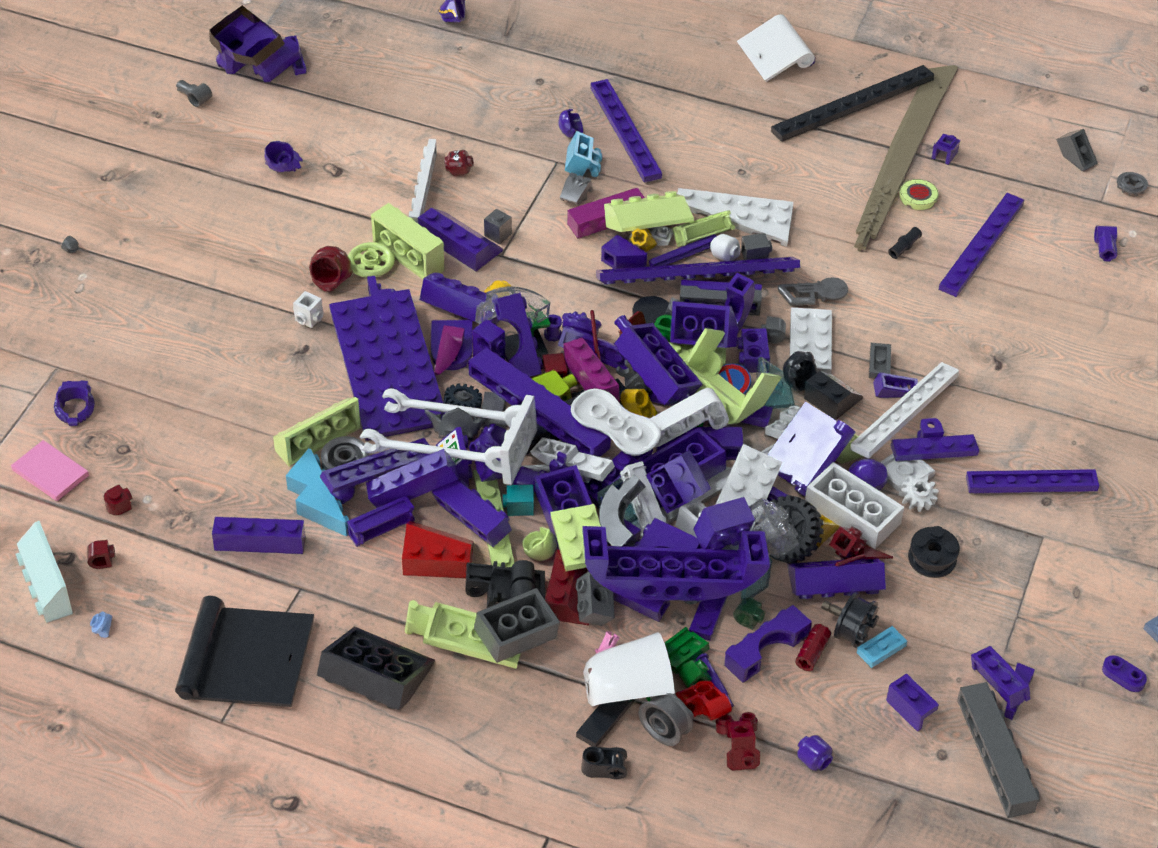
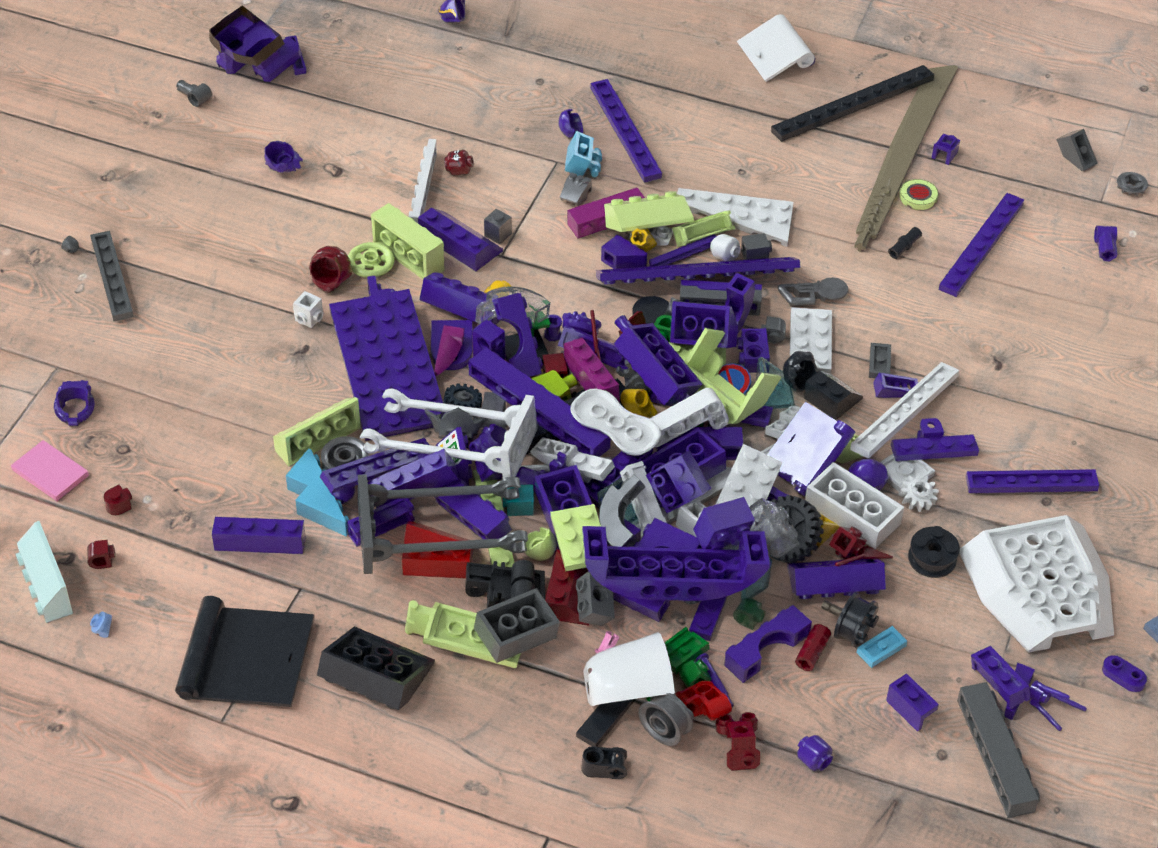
(111, 276): none -> dark grey plate
(381, 549): none -> dark grey piece
(1013, 584): none -> white wedge
(1041, 694): none -> dark purple plant

